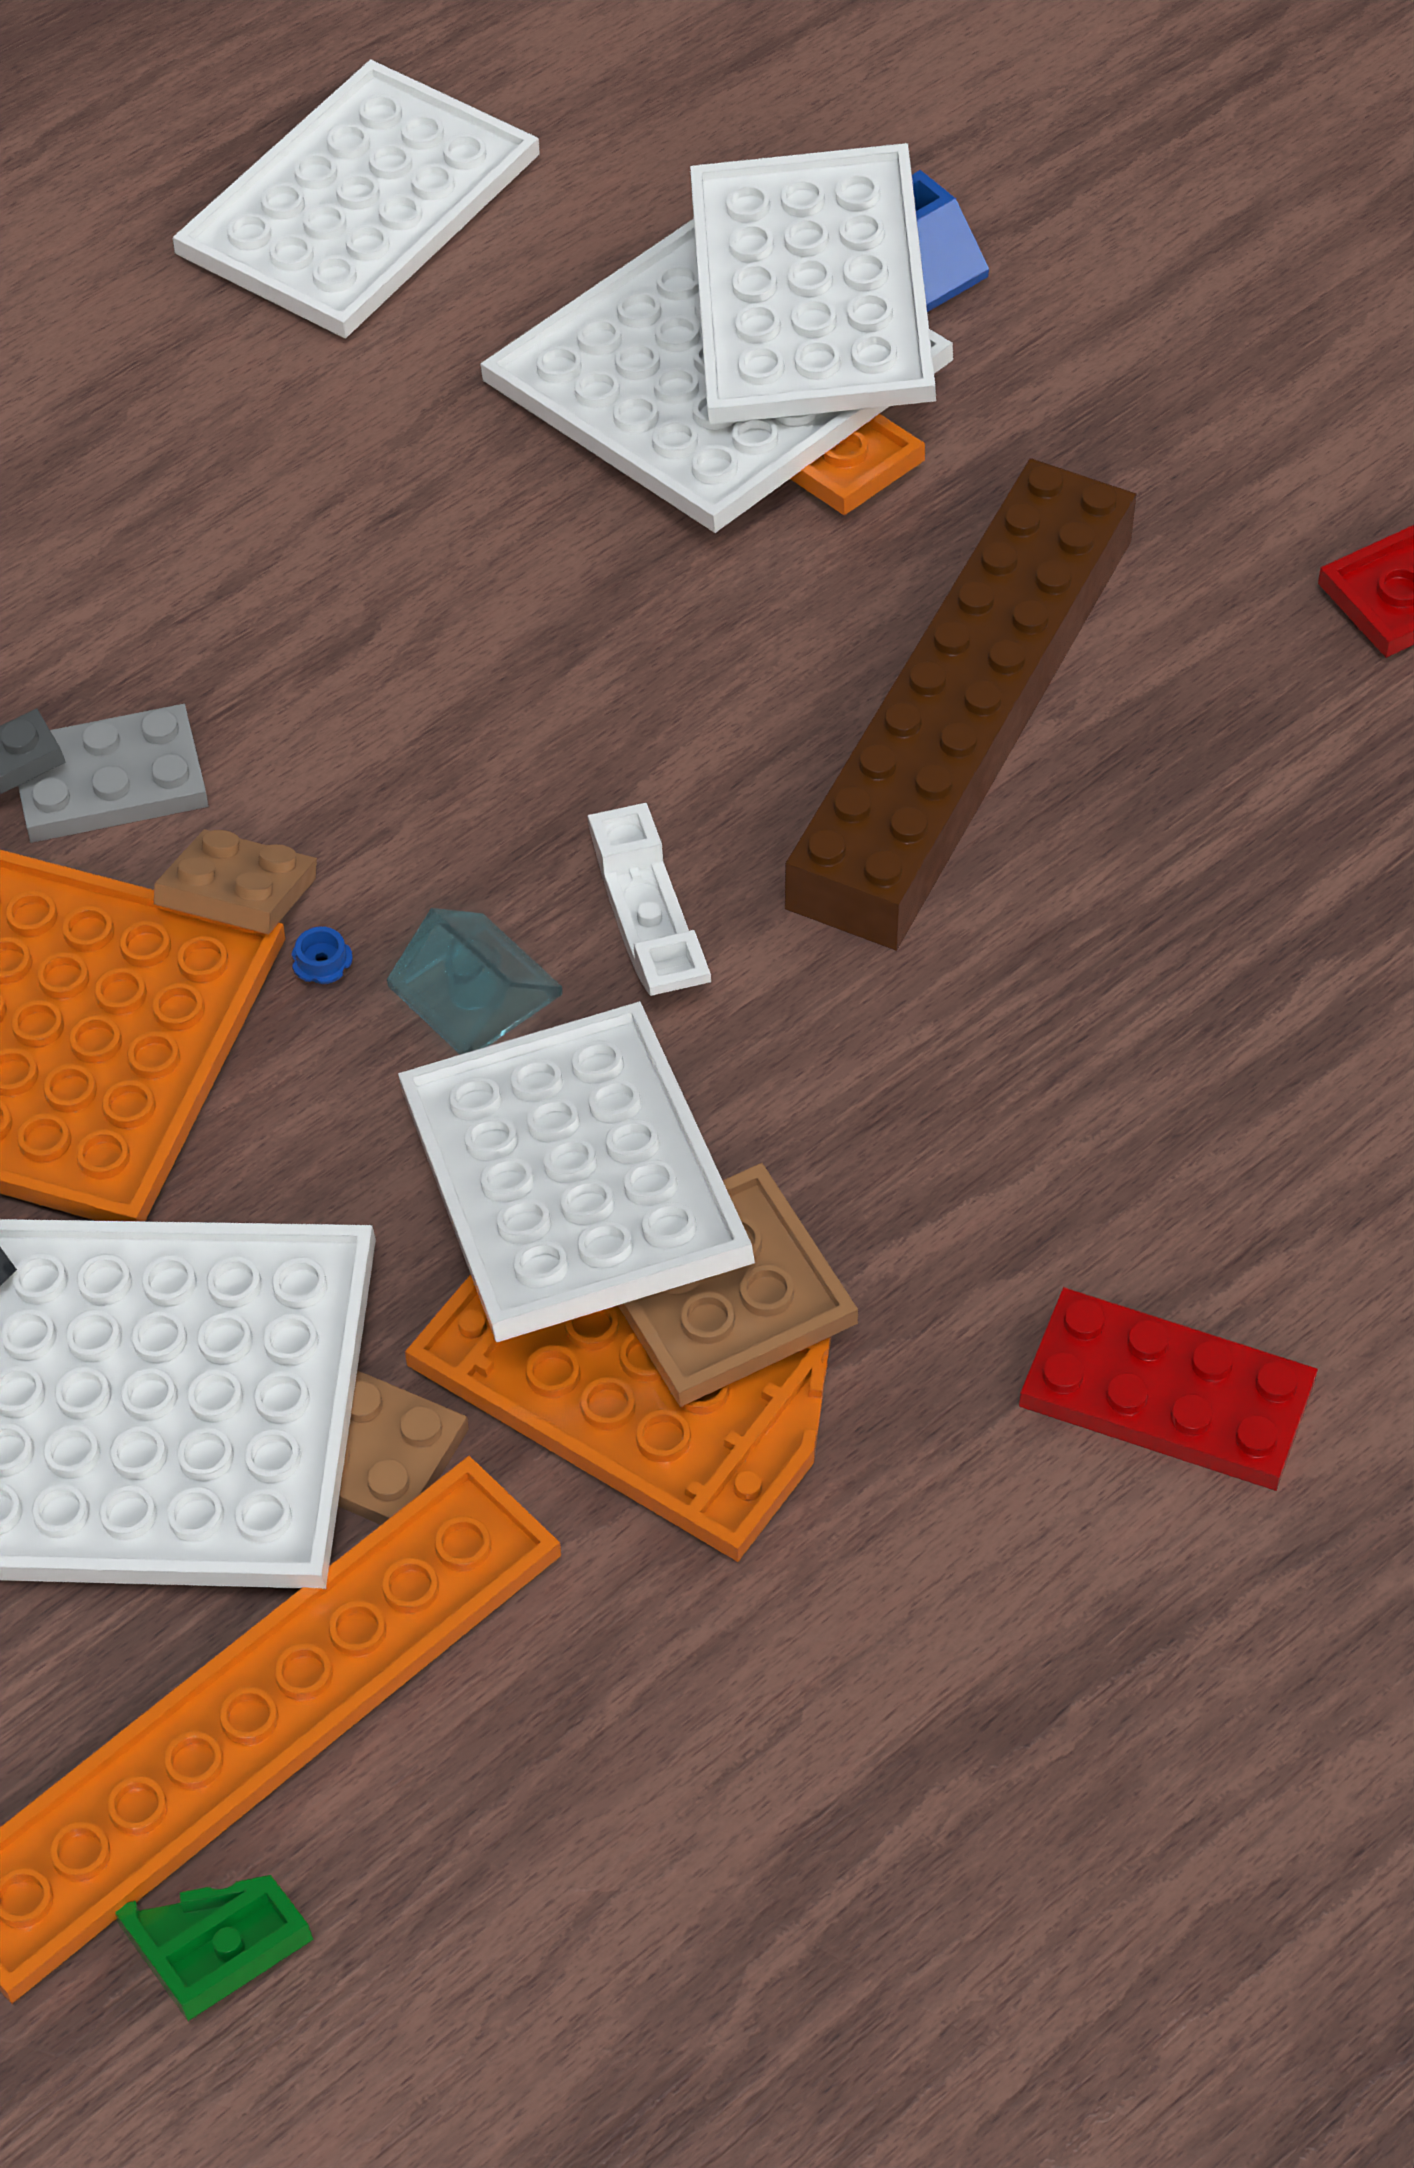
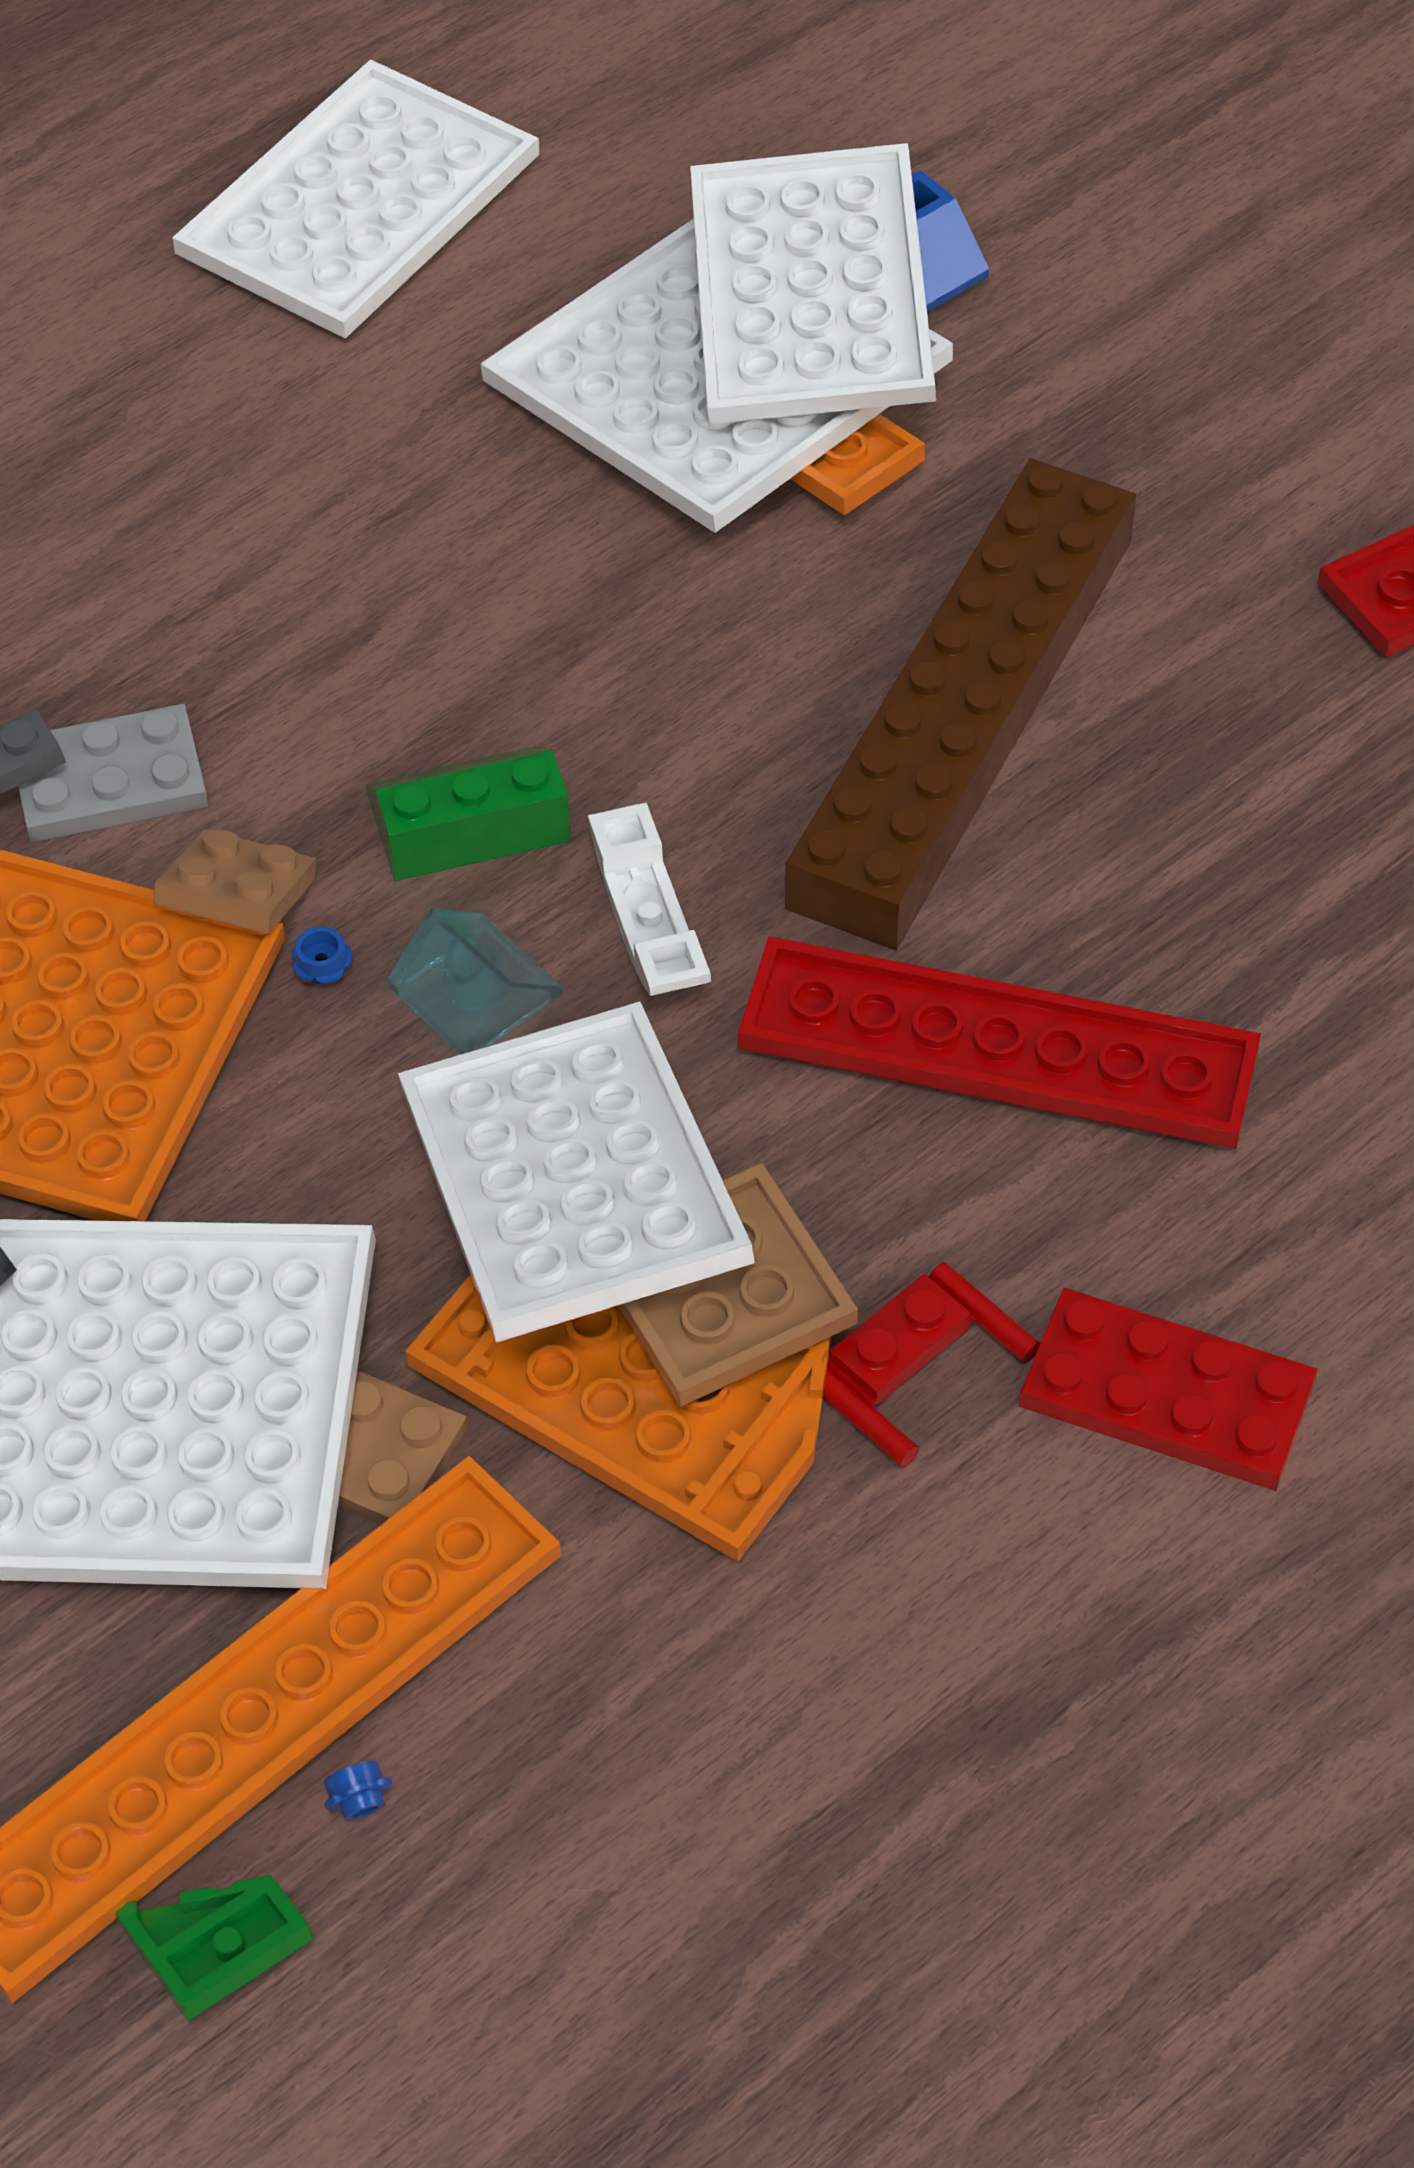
(357, 1790): none -> blue plate
(471, 811): none -> green slope
(902, 1341): none -> red plate
(1001, 1041): none -> red plate

